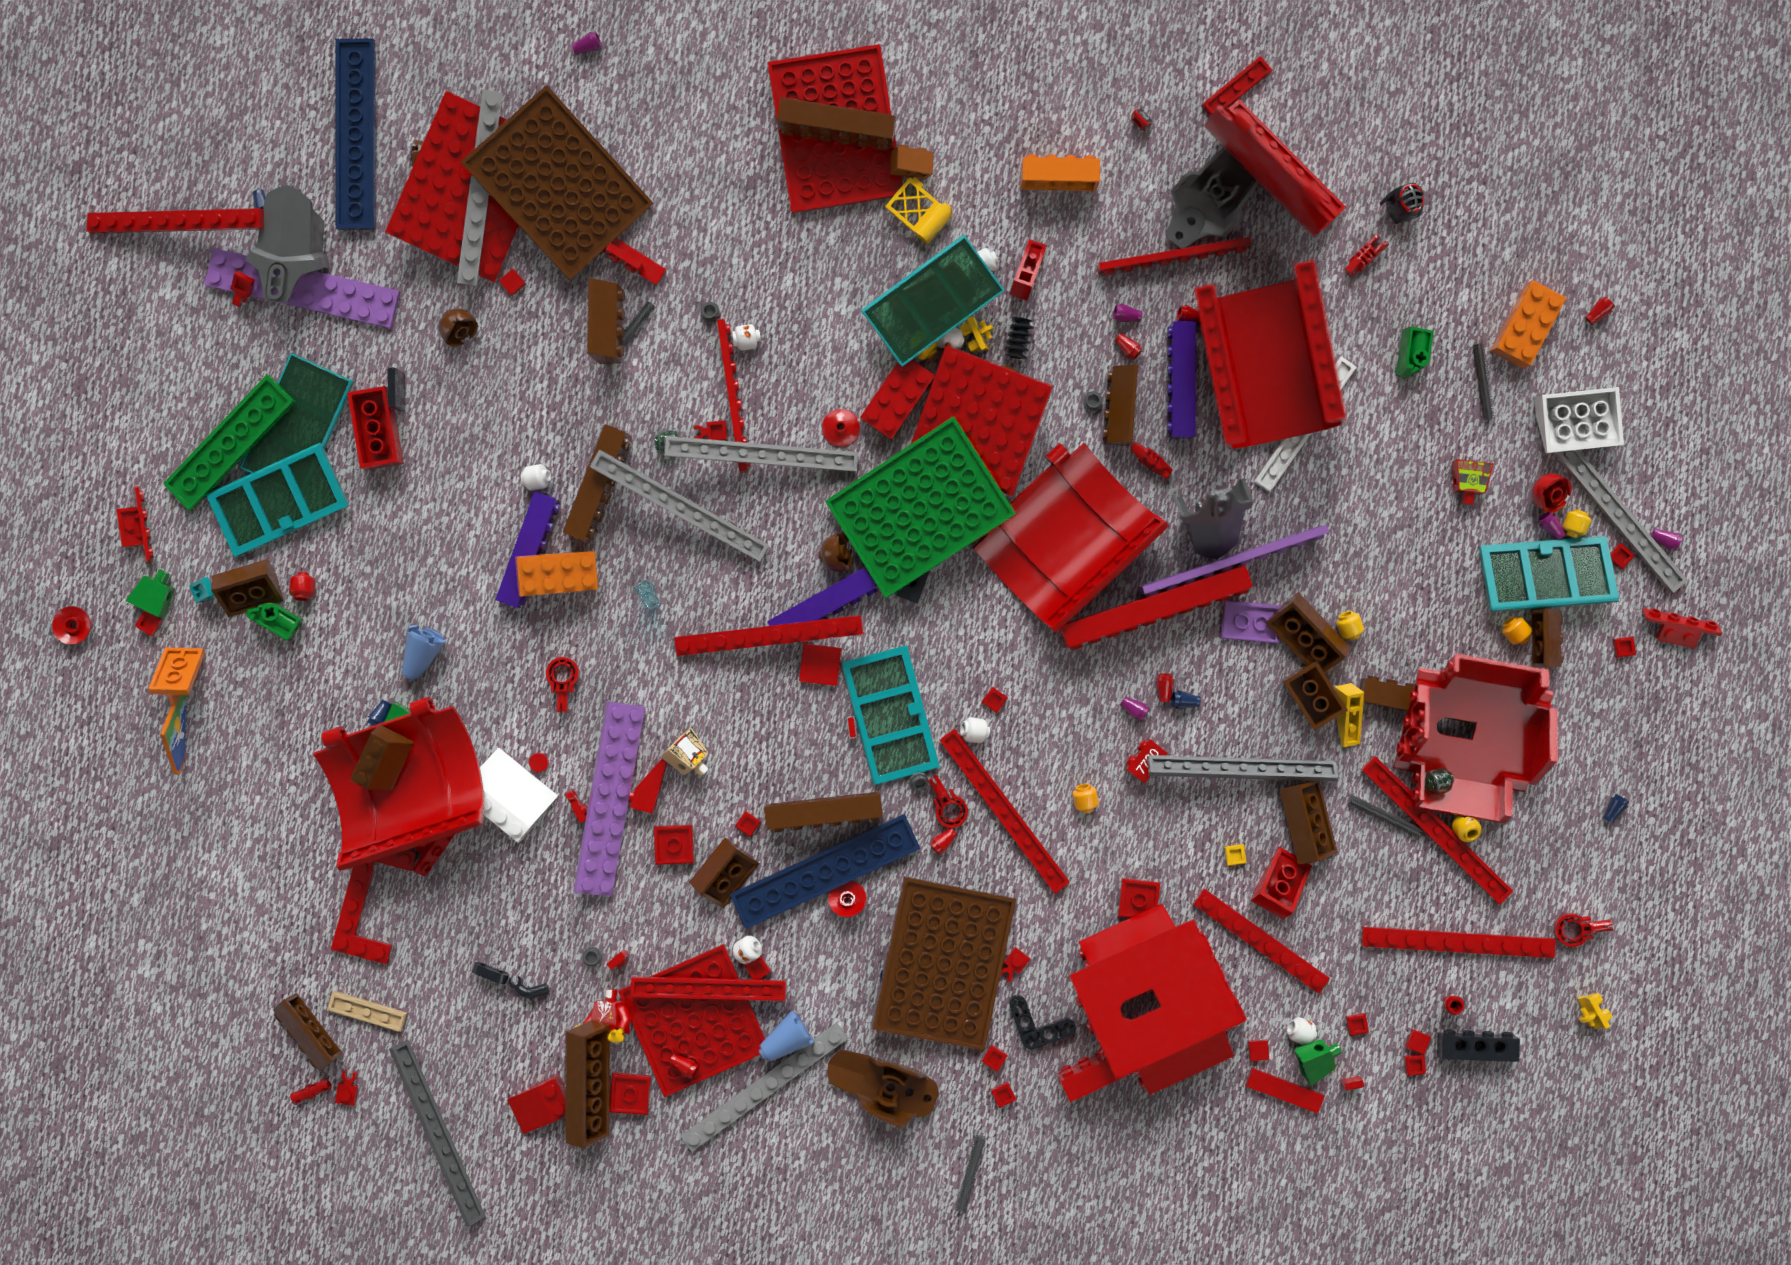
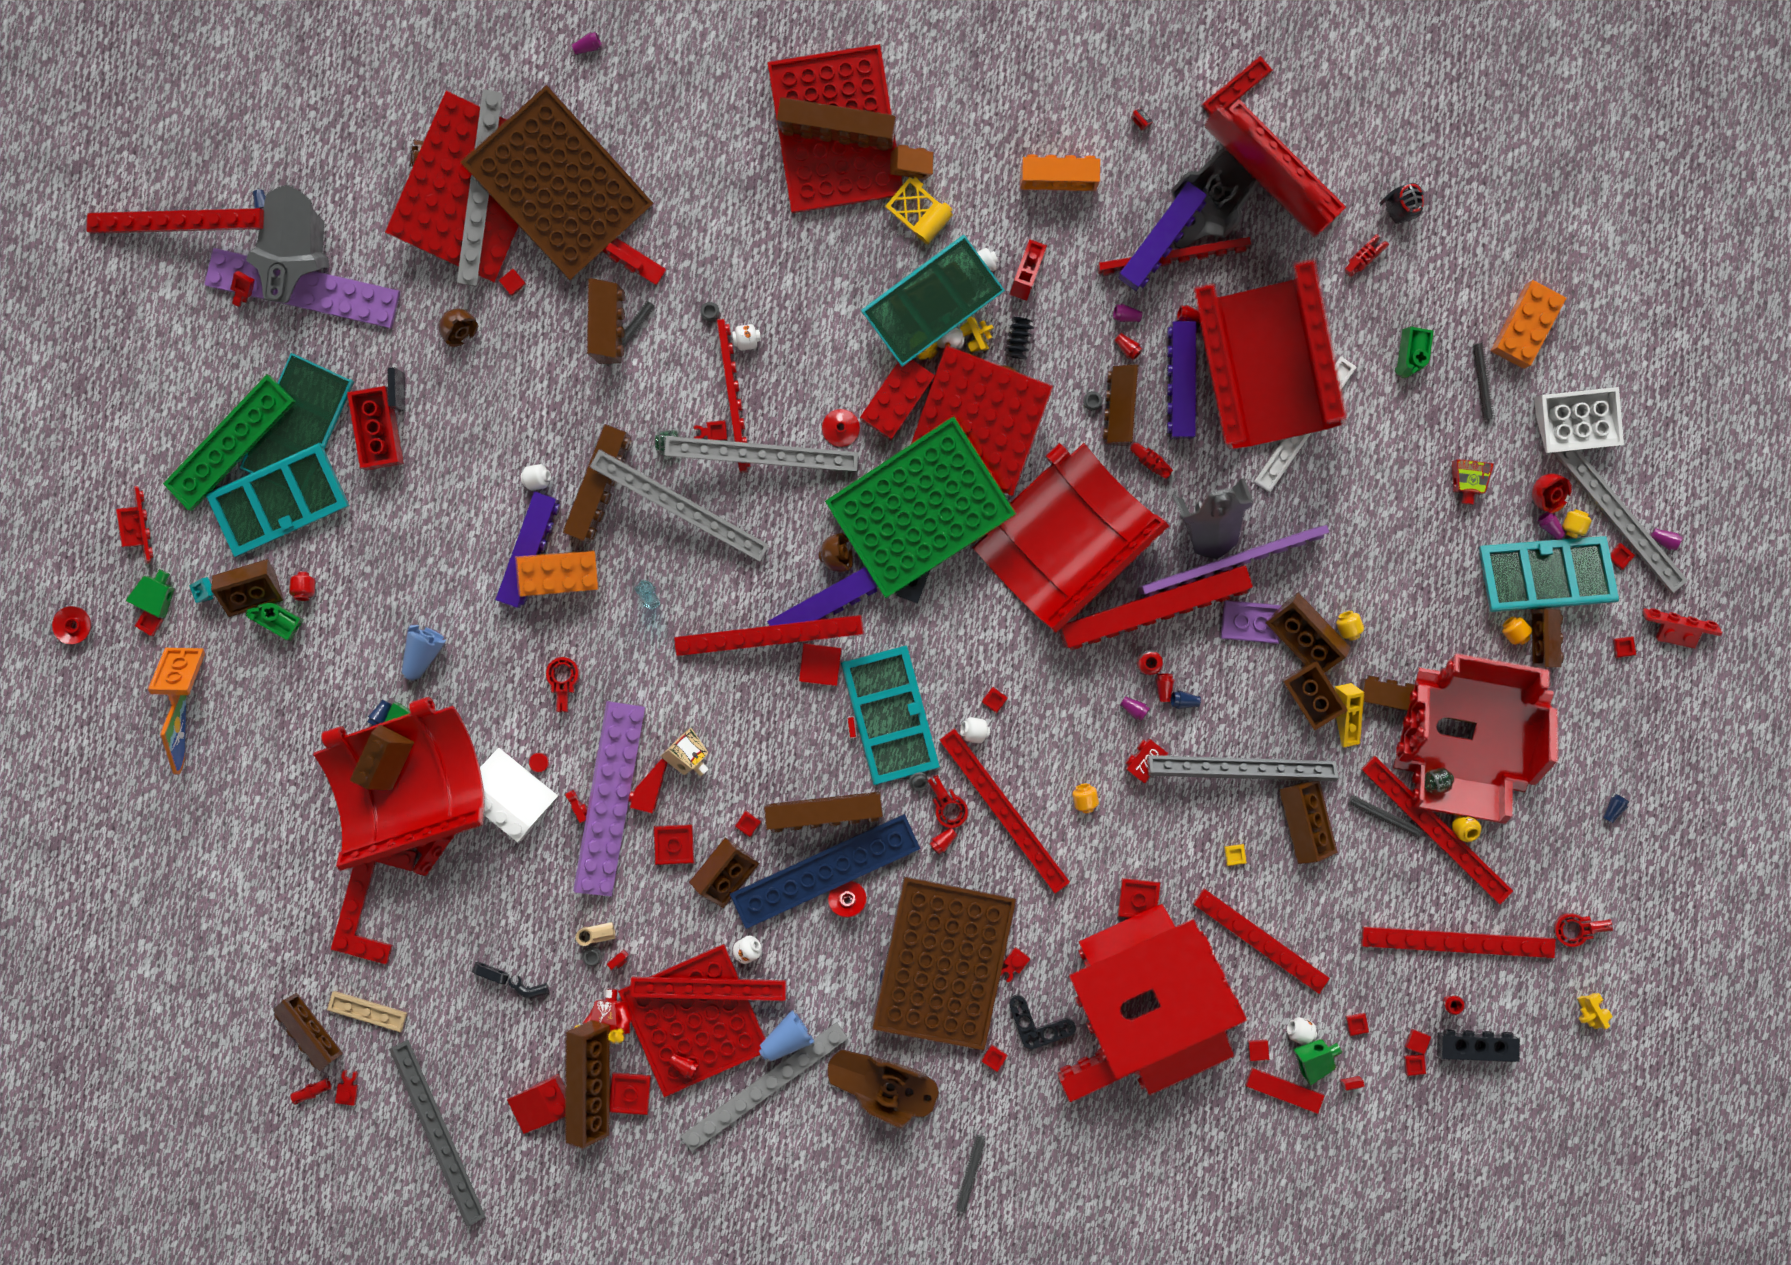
(355, 134): dark blue plate -> none
(597, 933): none -> tan piece
(758, 968): red plate -> none
(1003, 1094): red plate -> none
(1153, 668): none -> red head
(1162, 236): none -> dark purple brick
(1281, 884): red slope -> none
(1600, 310): red cone -> none

